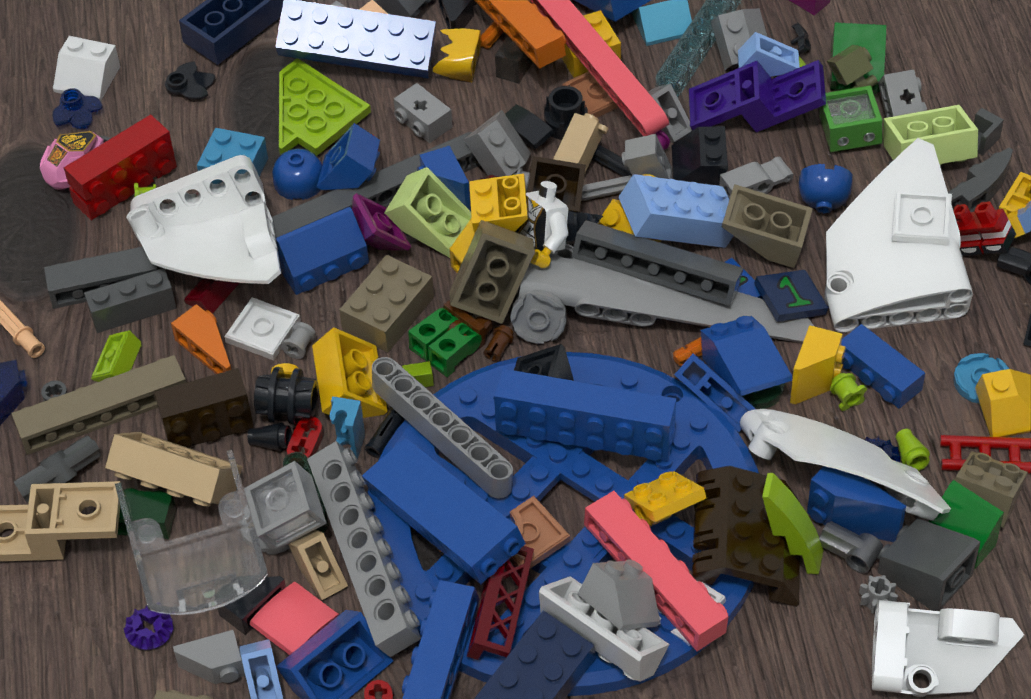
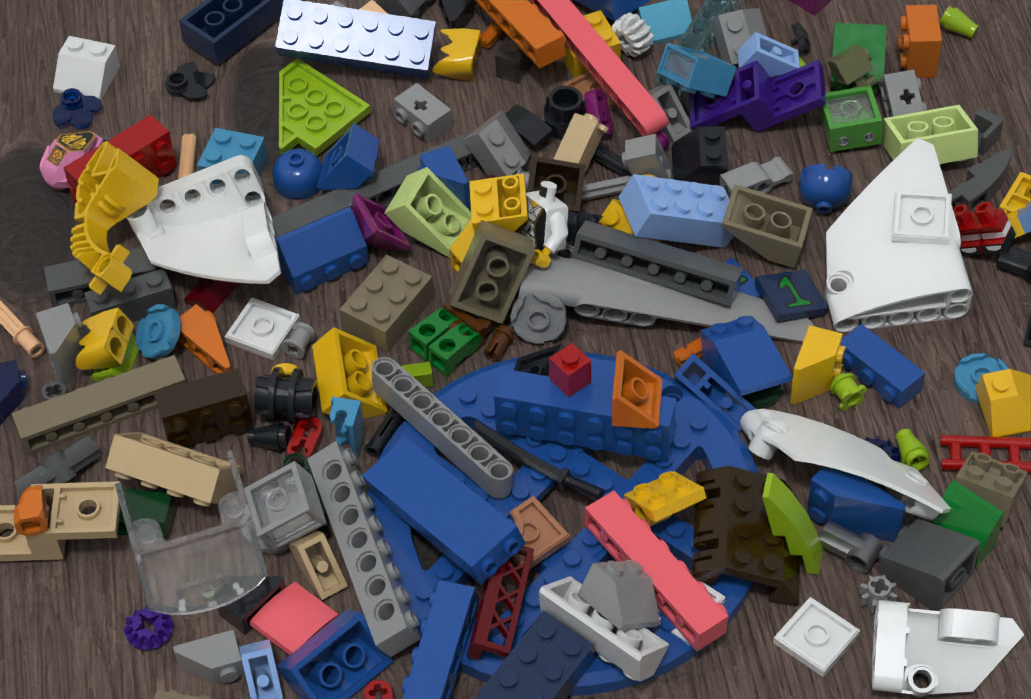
(31, 512): none -> orange rock
(61, 339): none -> light grey slope
(106, 194): none -> yellow piece
(106, 341): none -> yellow piece
(158, 331): none -> dark azure tile
(187, 156): none -> light nougat axle
(562, 477): none -> black sword
(570, 370): none -> red brick
(597, 105): none -> magenta beam
(633, 34): none -> white gear
(635, 394): none -> orange slope
(696, 71): none -> dark azure piece
(816, 636): none -> white tile
(920, 40): none -> orange brick
(957, 22): none -> lime cone

